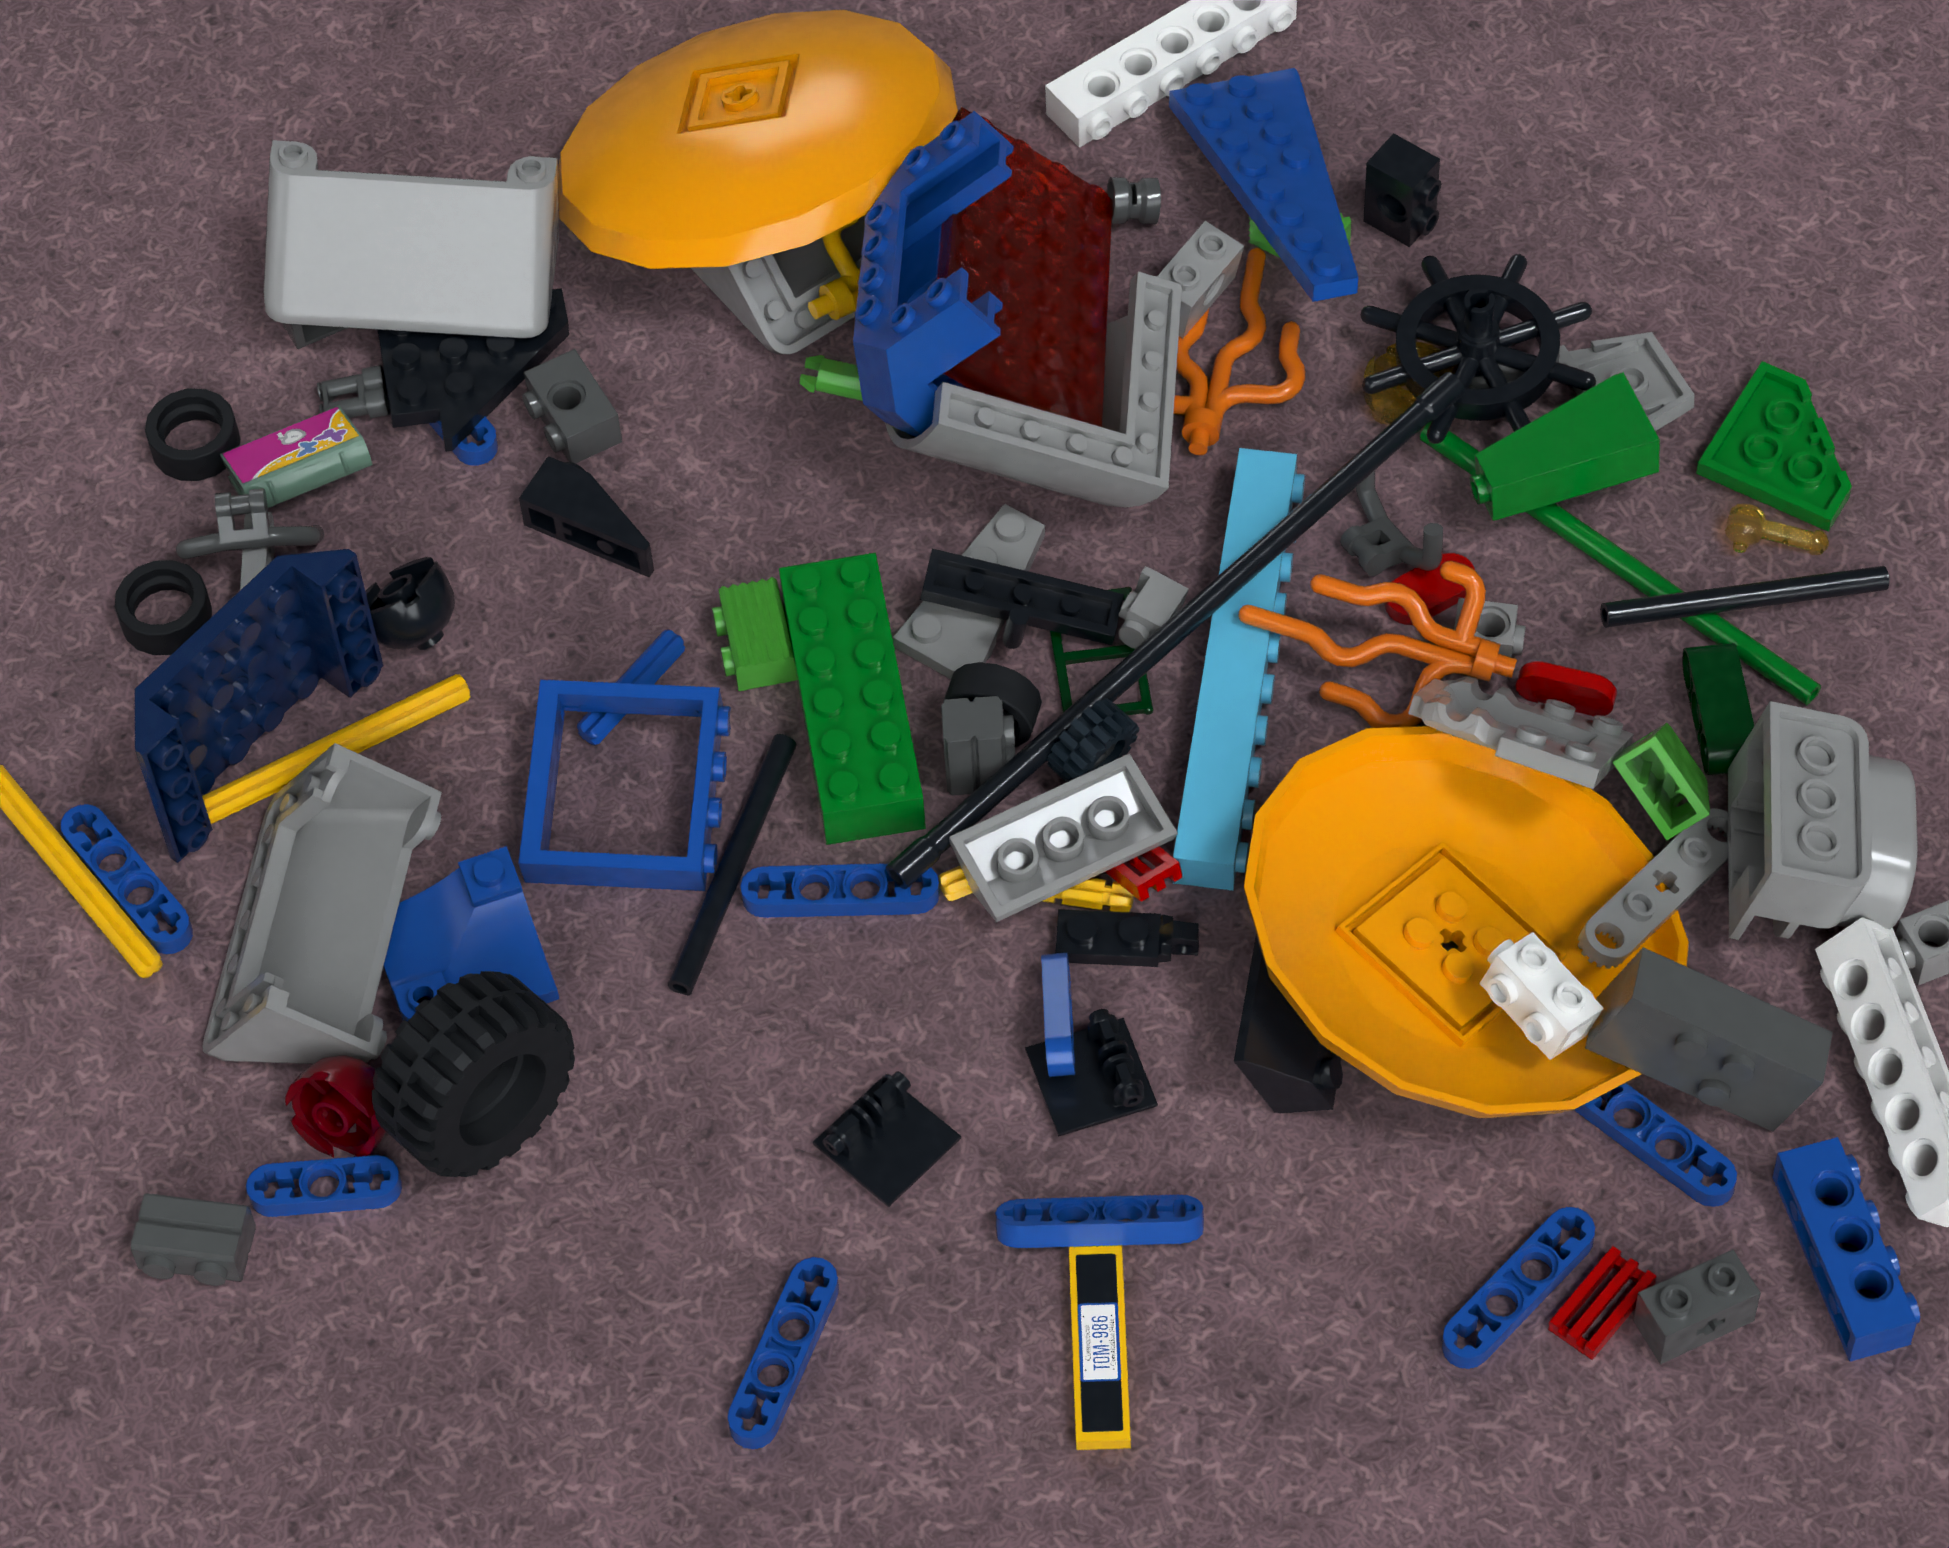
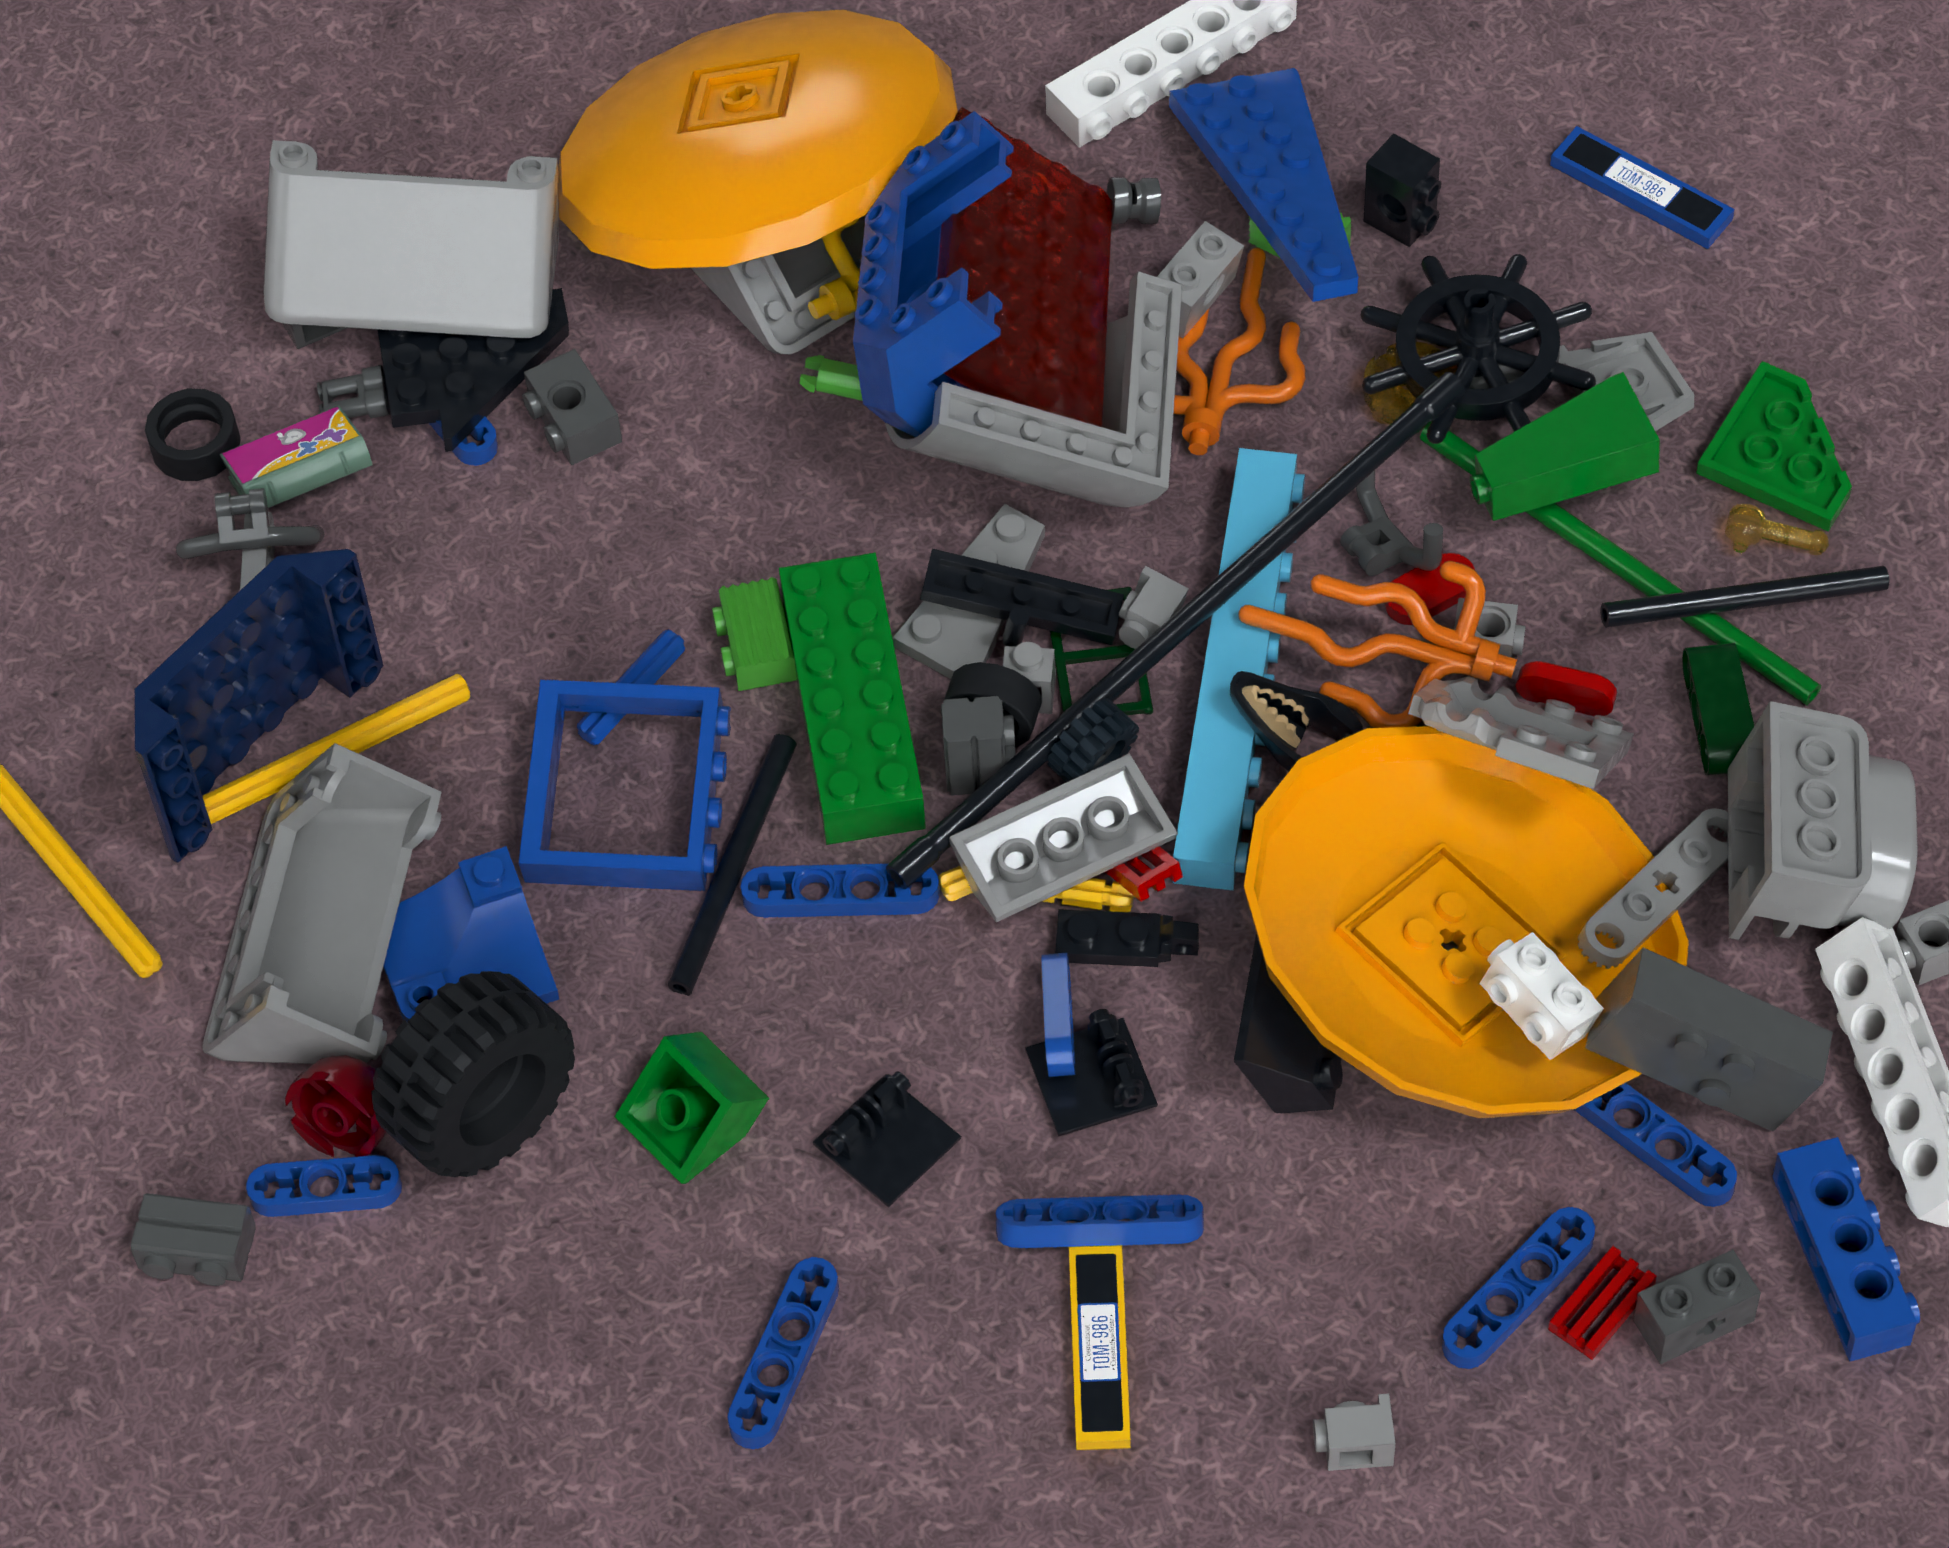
(130, 876): blue beam -> none
(153, 578): black tyre -> none
(412, 606): black cylinder -> none
(578, 511): black slope -> none
(690, 1104): none -> green slope
(1037, 666): none -> light grey brick
(1284, 712): none -> black animal
(1356, 1435): none -> light grey brick
(1642, 187): none -> tile
(1661, 776): bright green torso -> none

